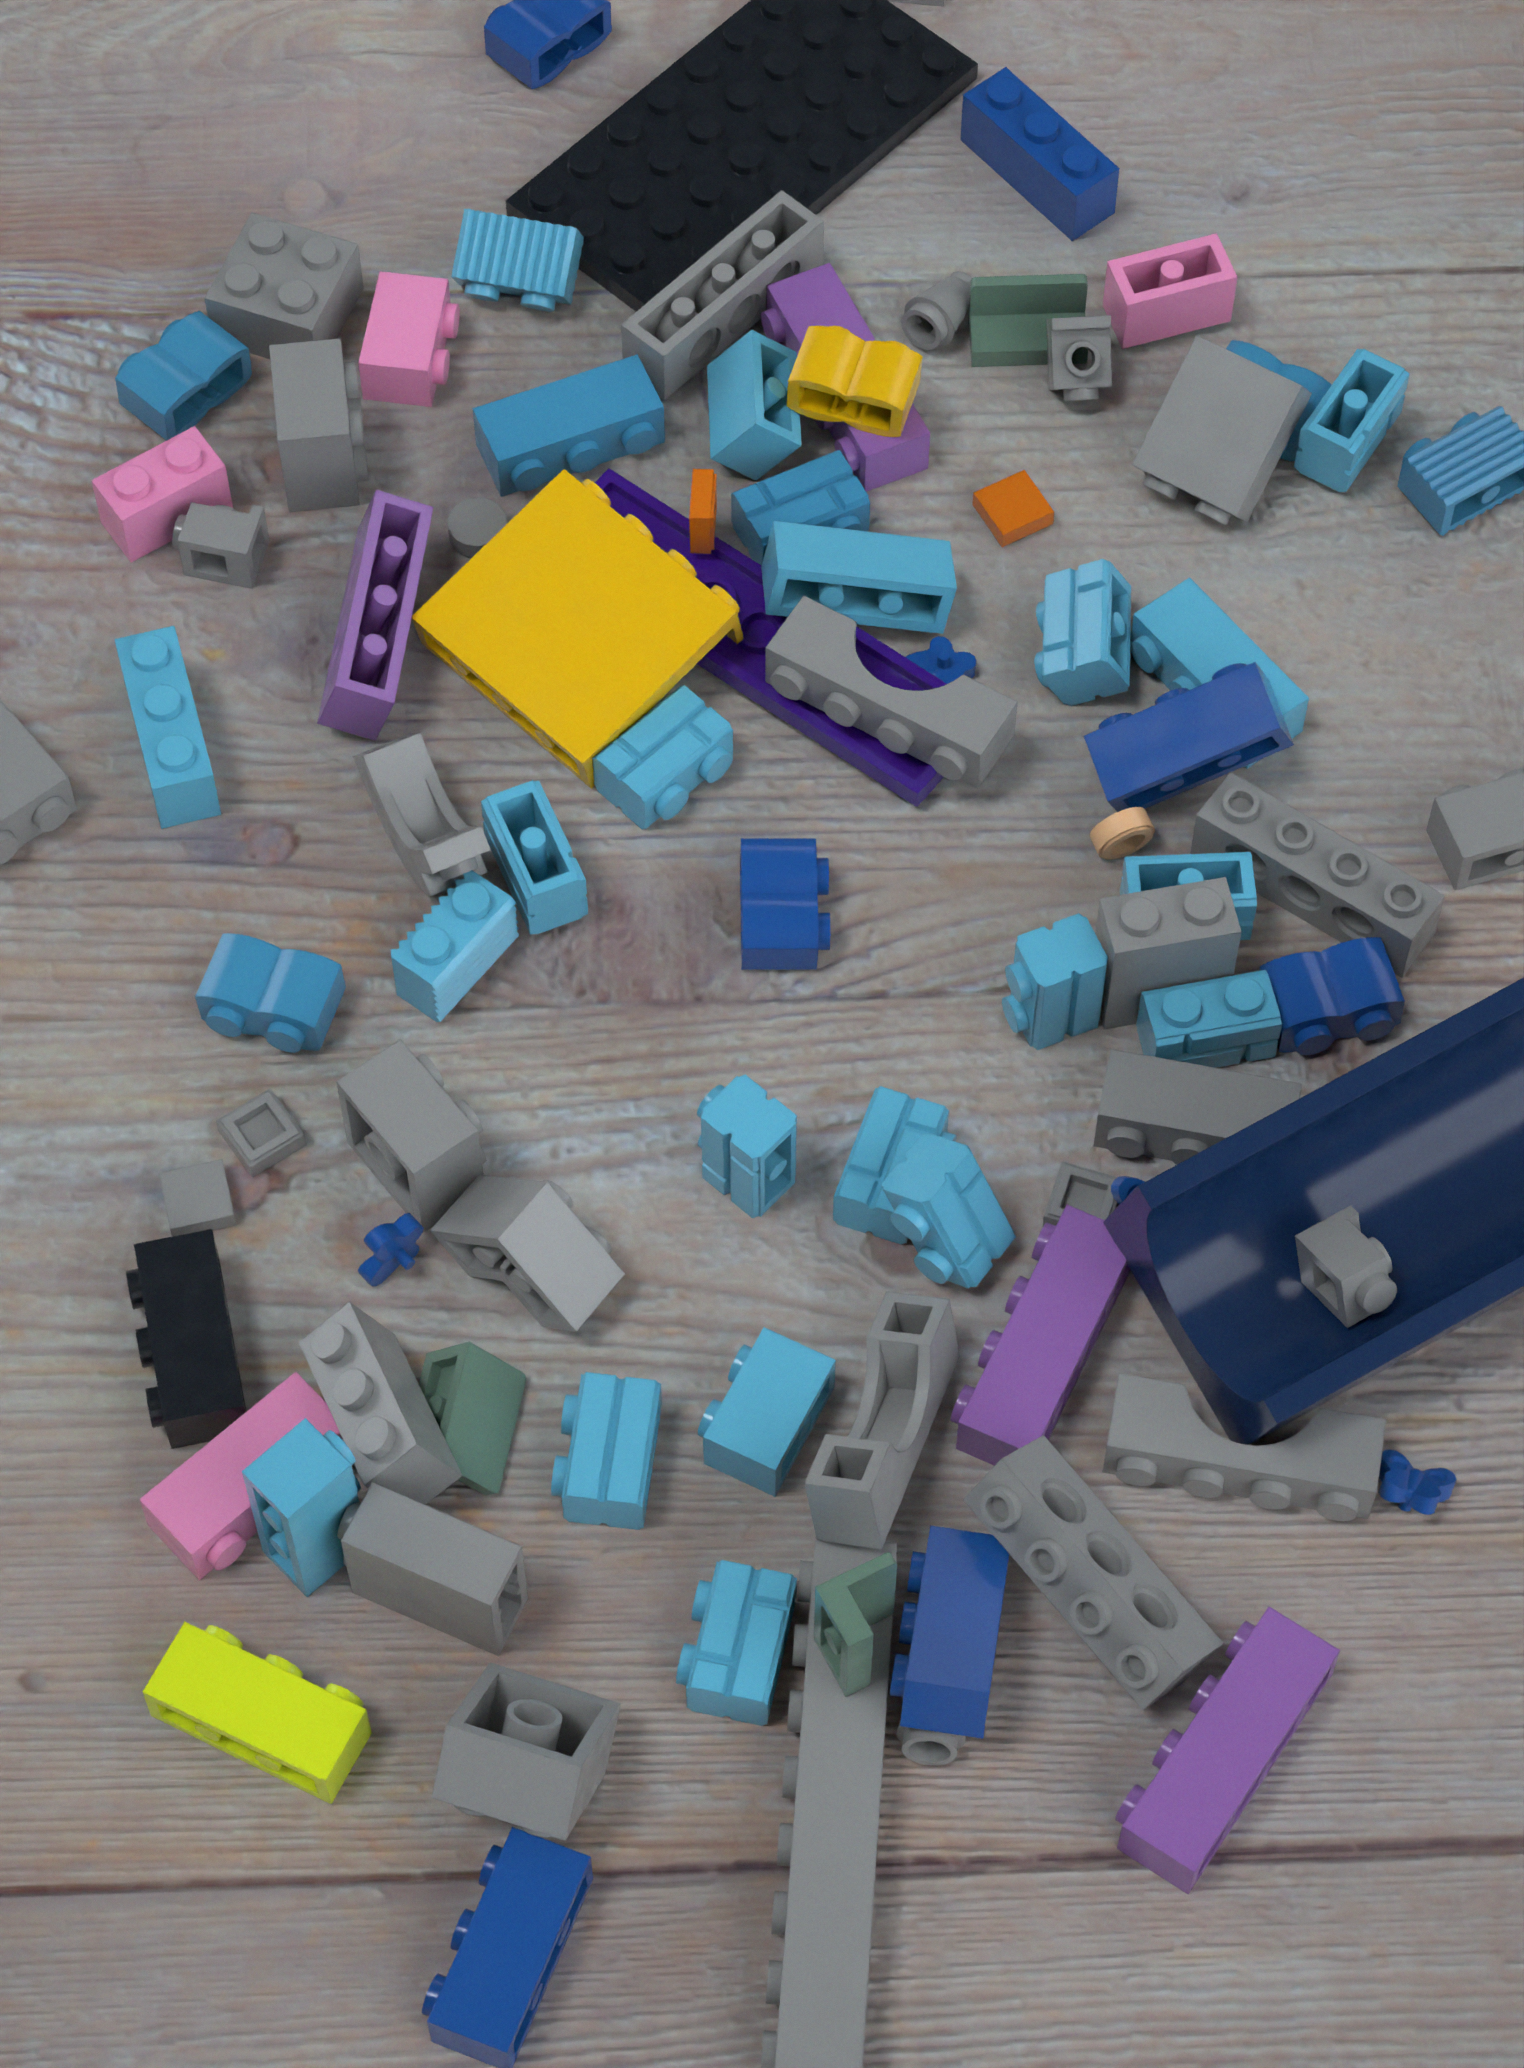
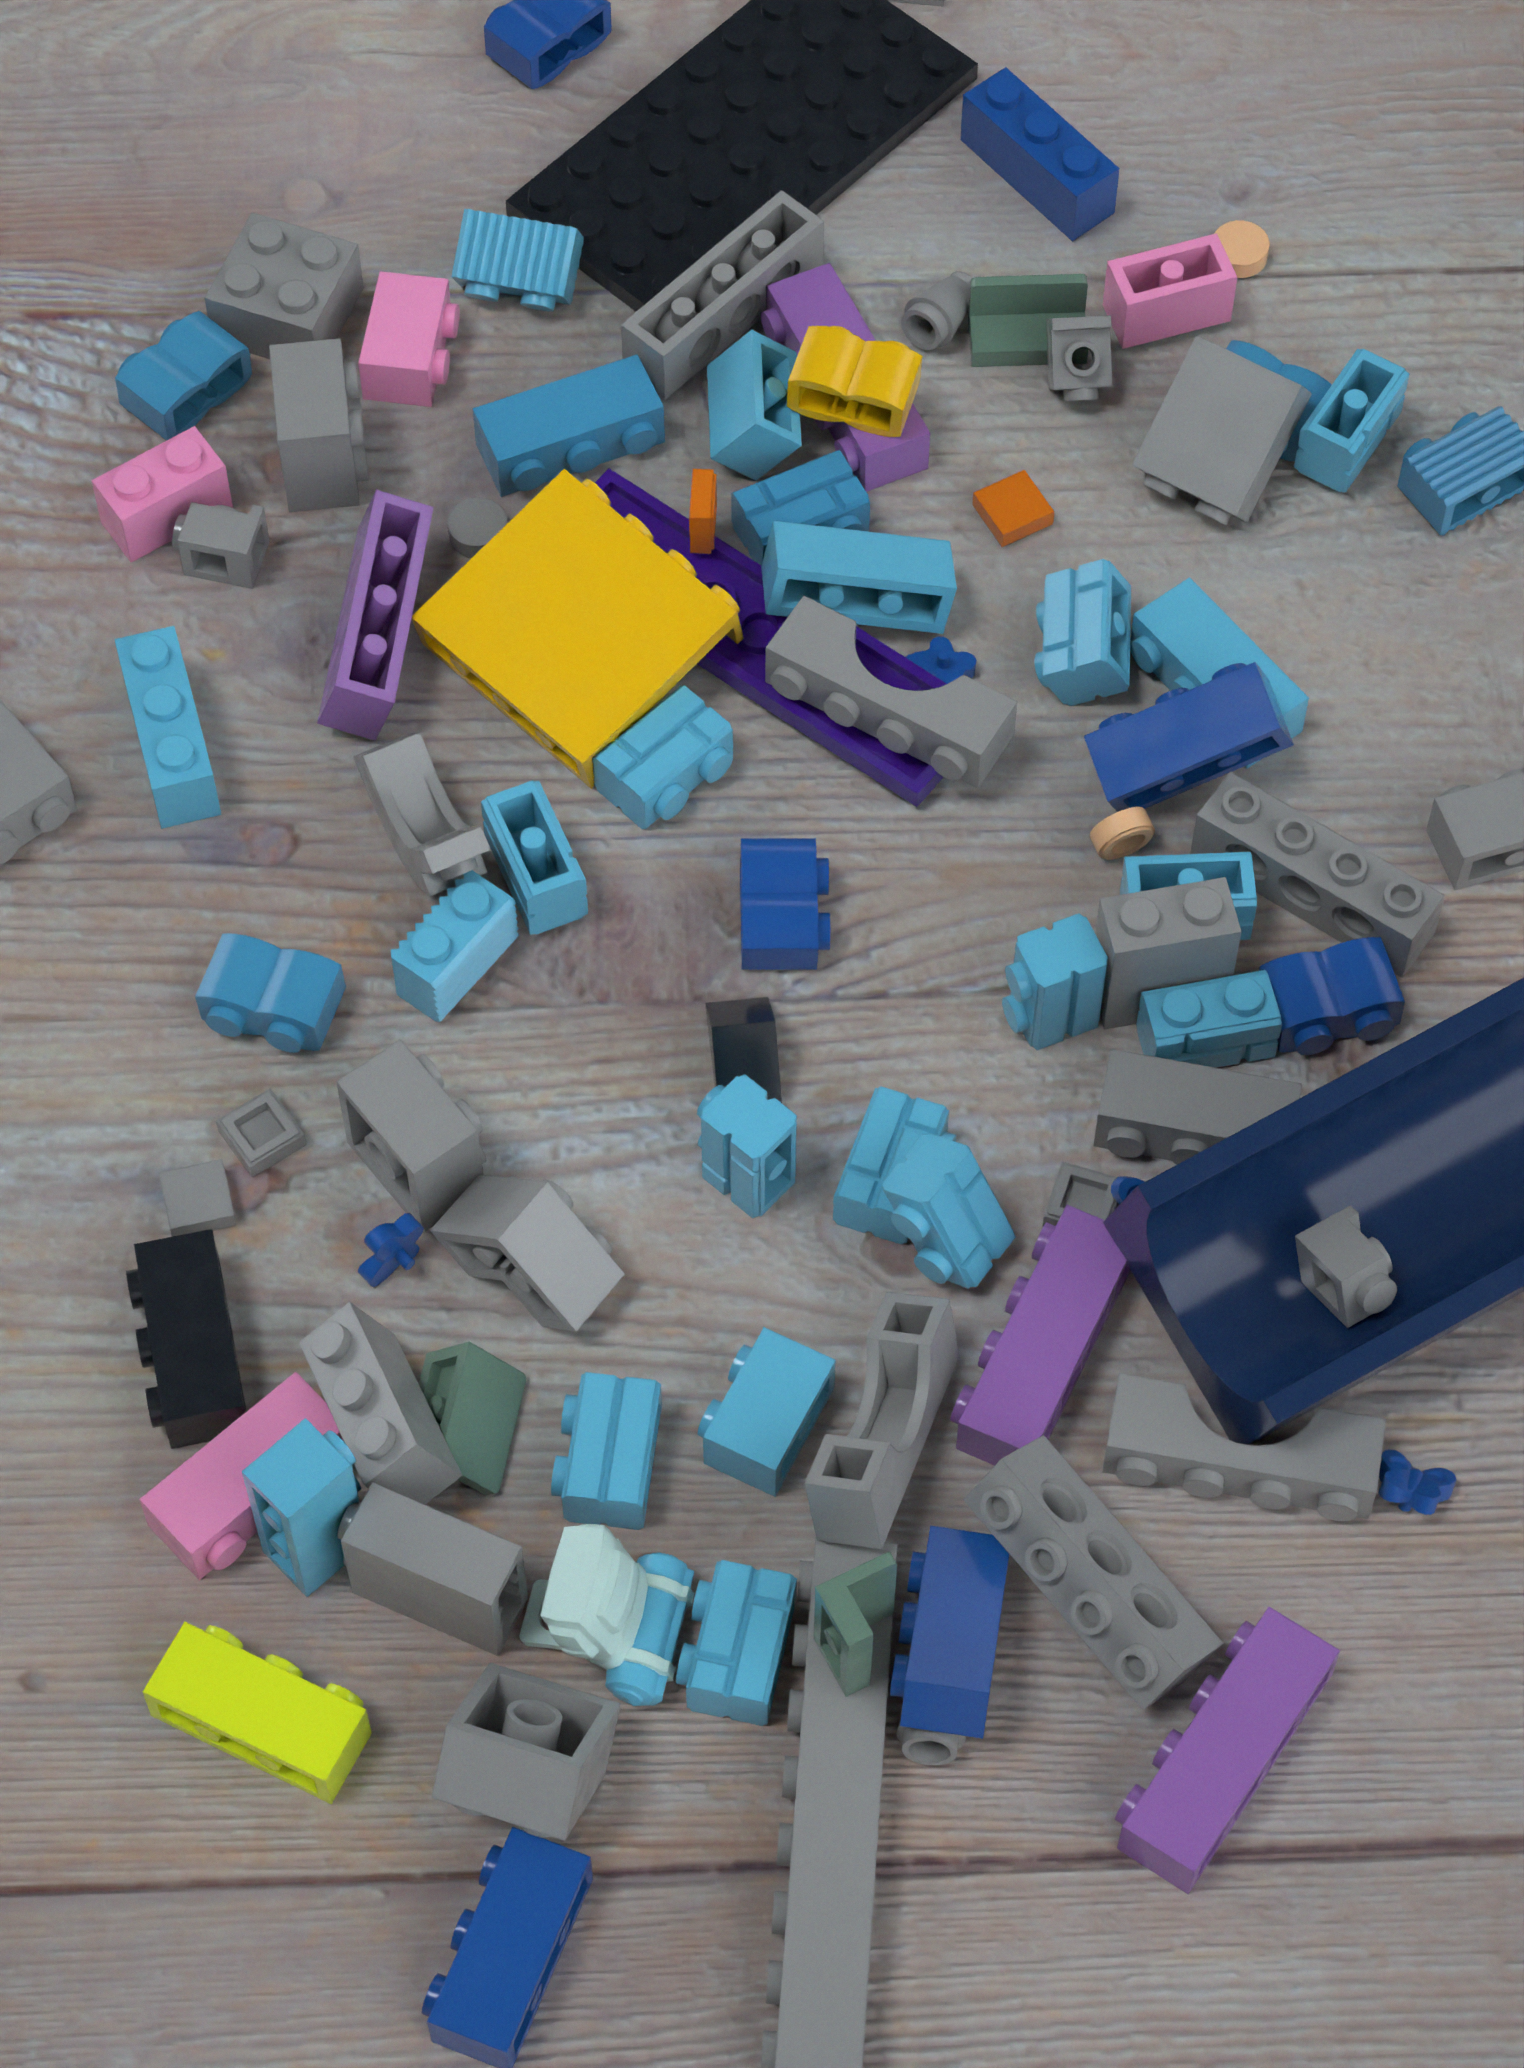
(612, 1611): none -> light aqua piece
(744, 1043): none -> black slope
(1245, 246): none -> light nougat tile

